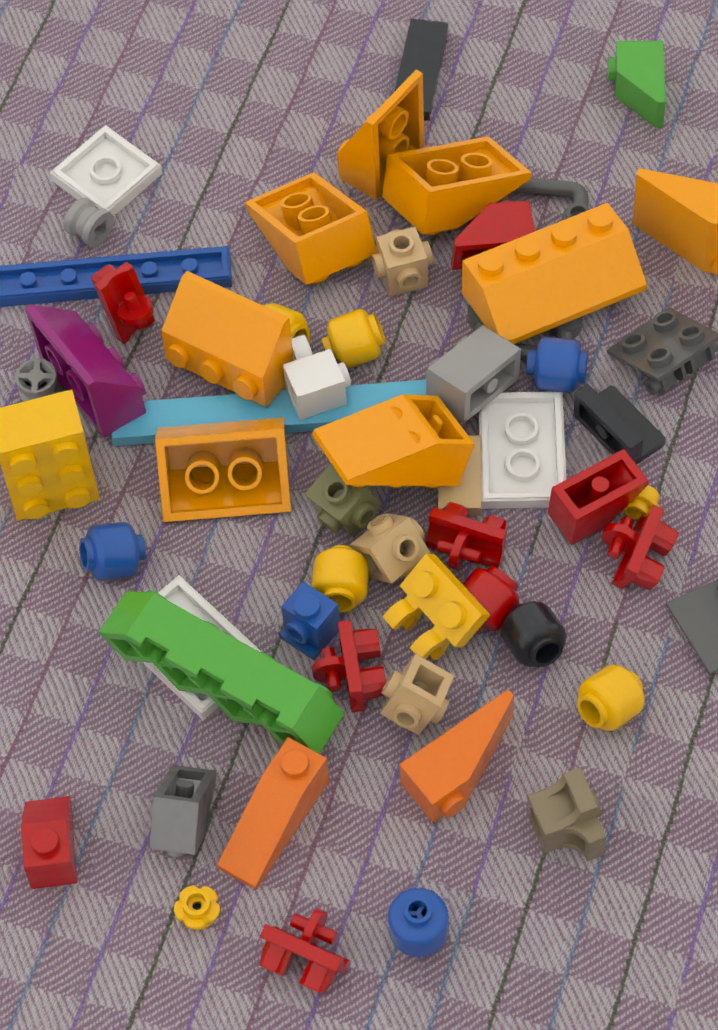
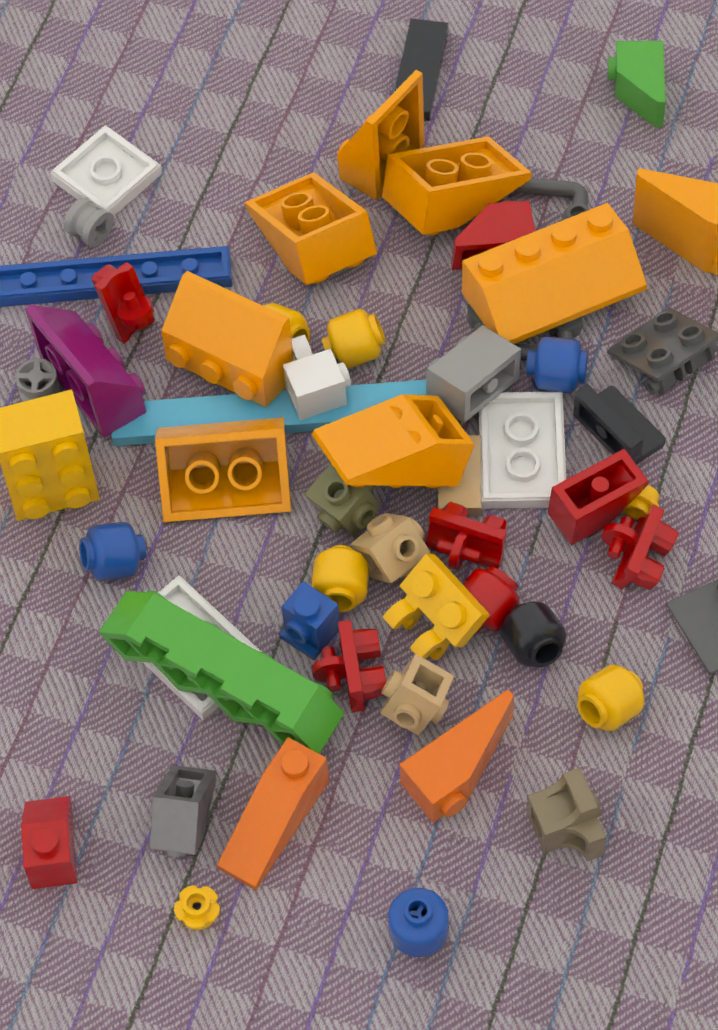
(283, 945): red hips -> none
(402, 261): tan brick -> none

